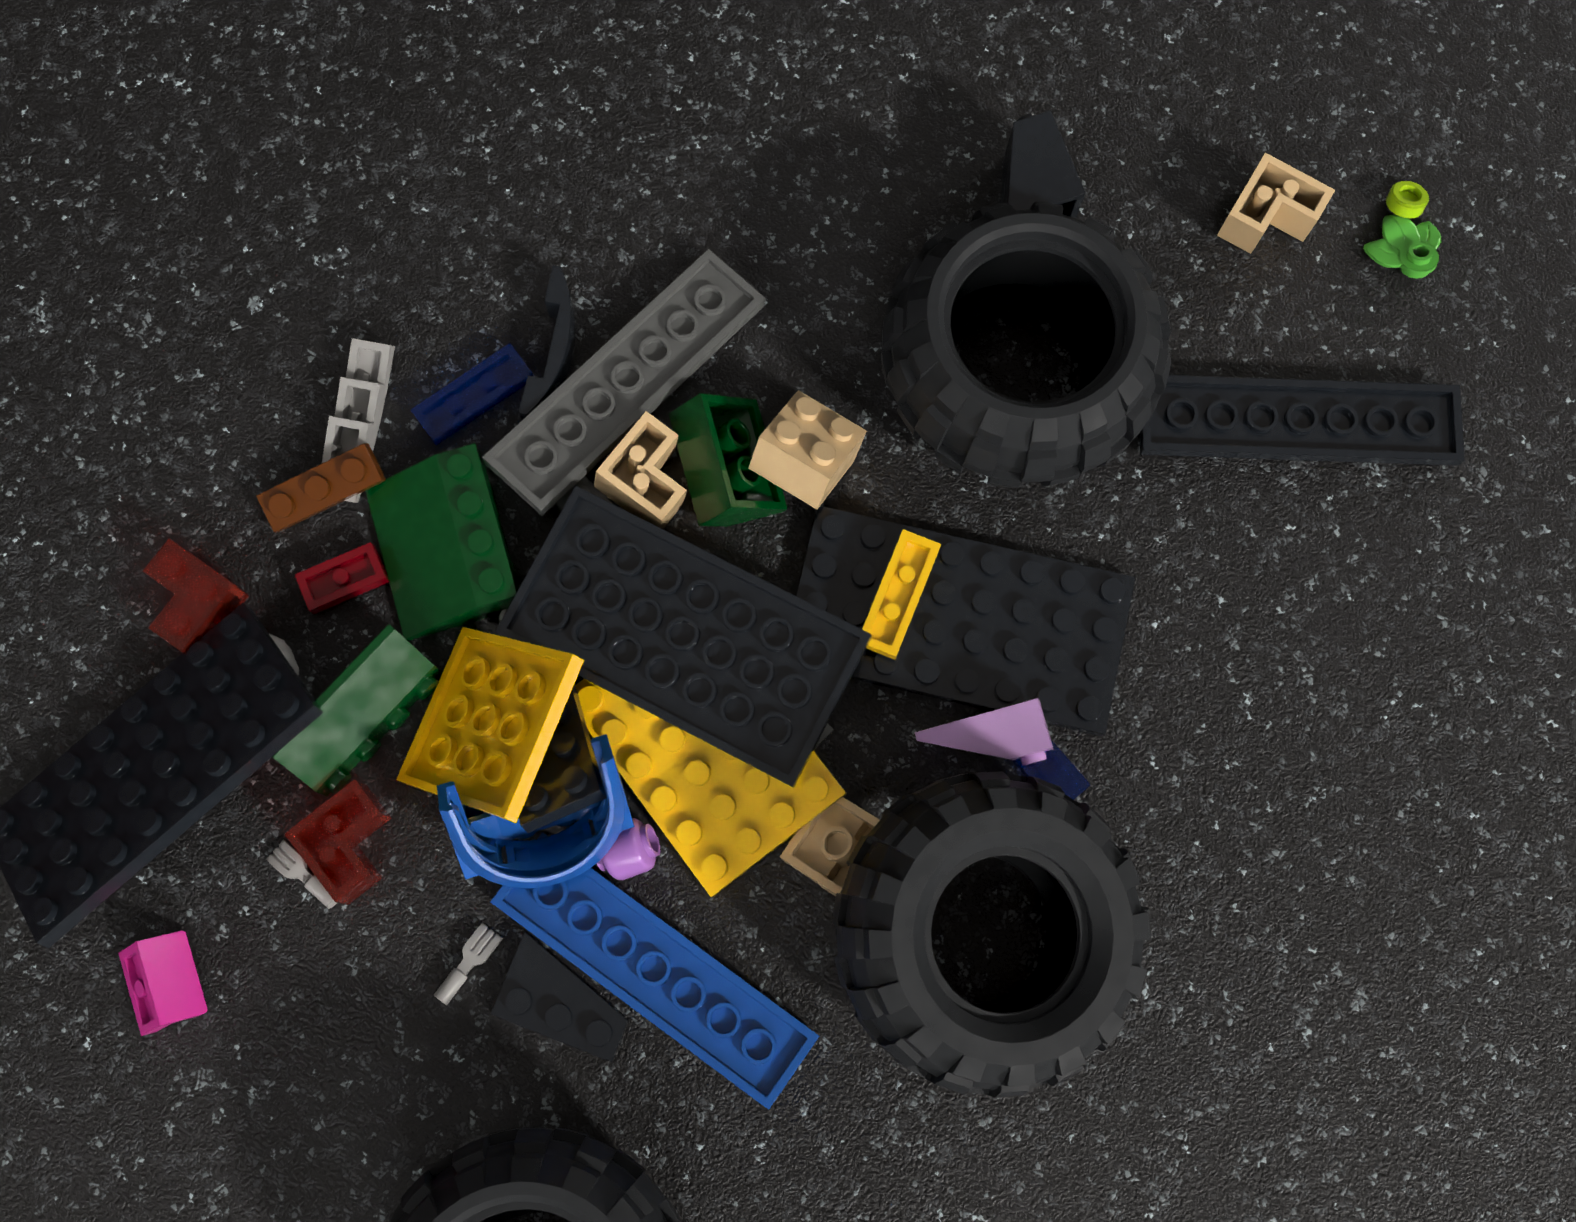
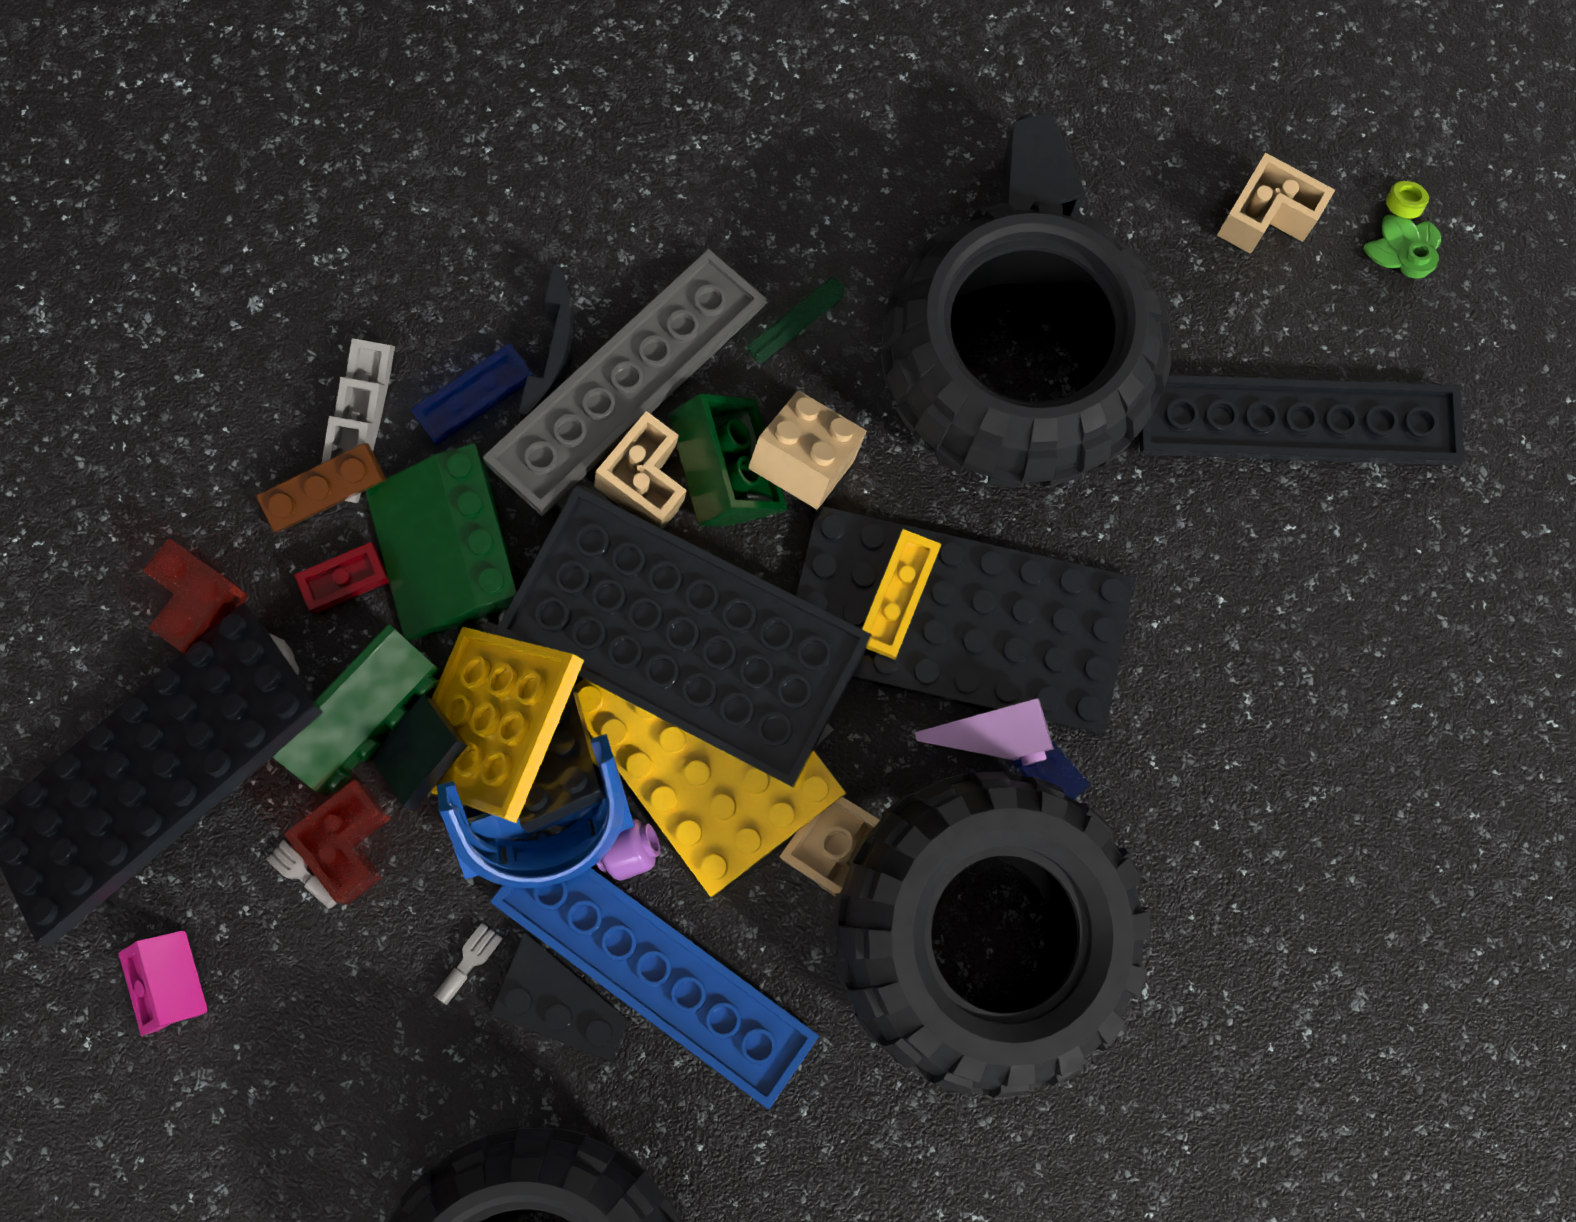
(418, 752): none -> black tile
(796, 320): none -> clear green axle

